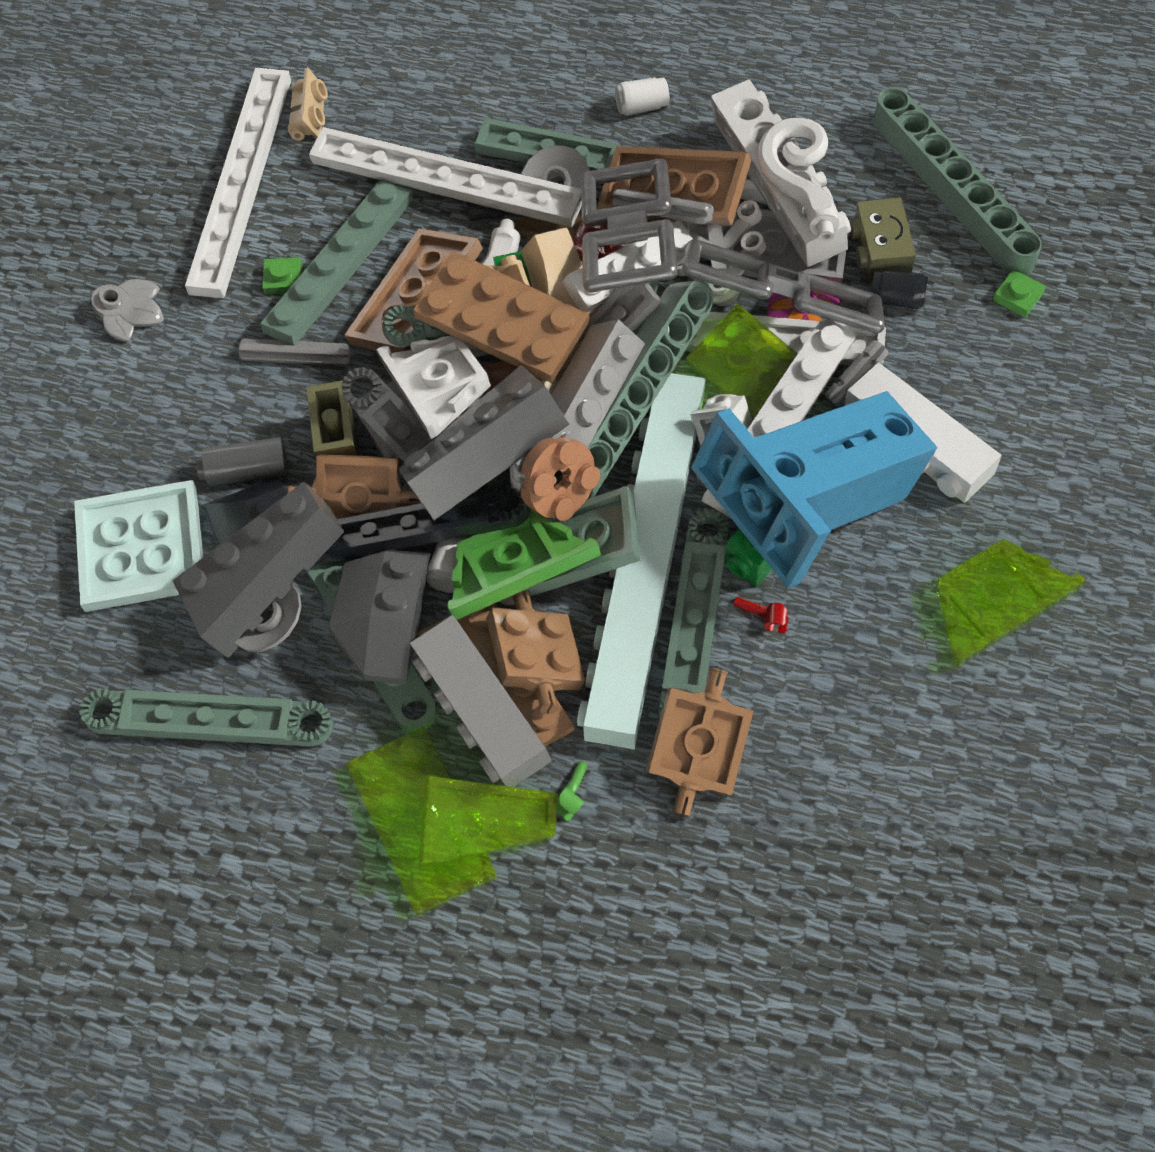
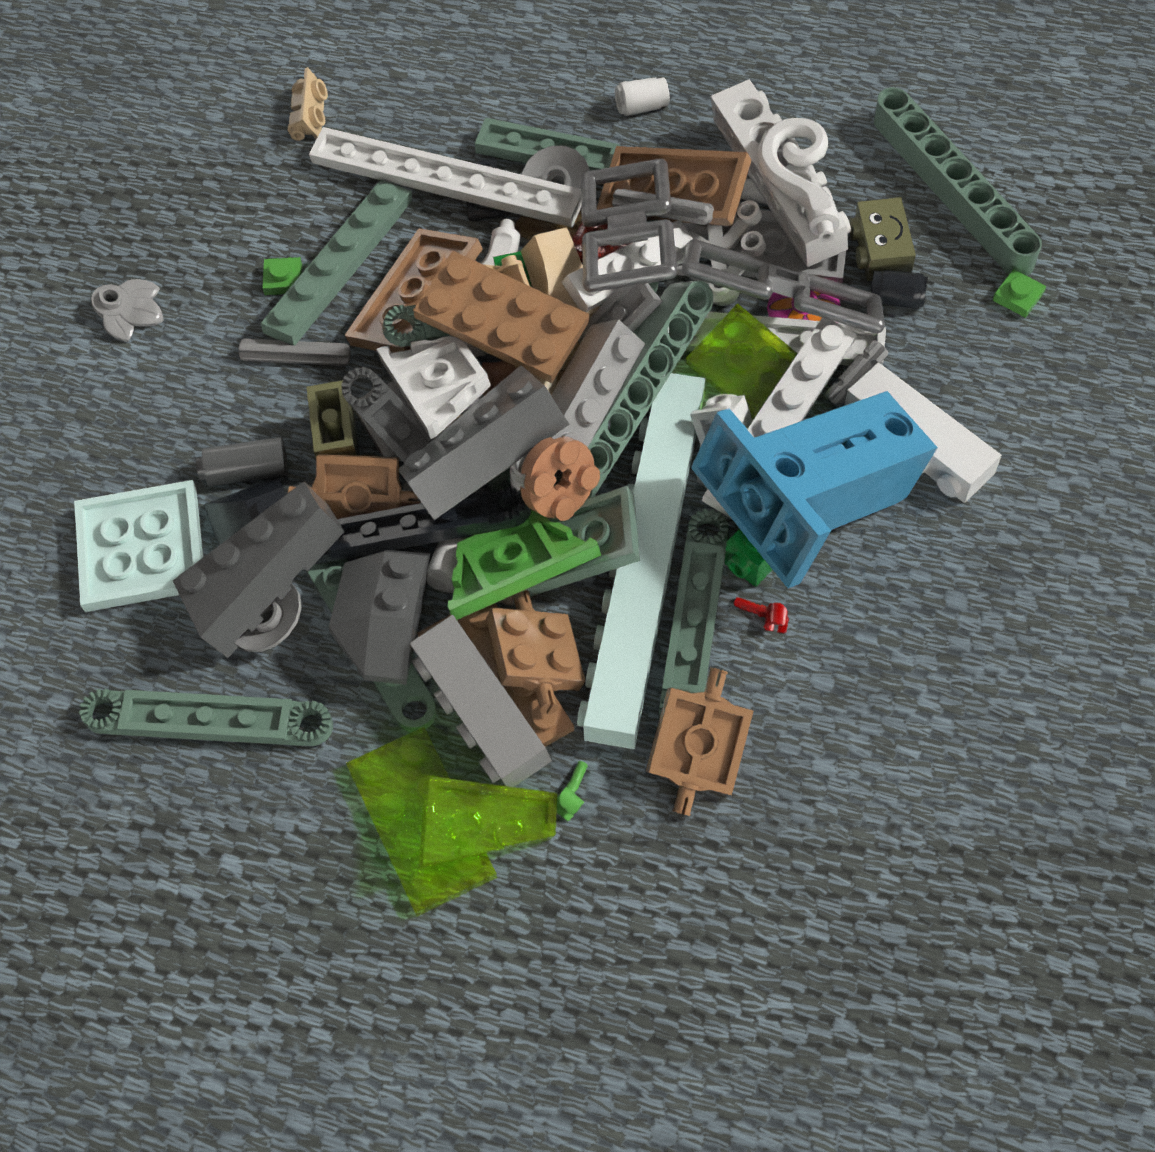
(238, 184): white plate -> none
(997, 596): clear neon green wing -> none

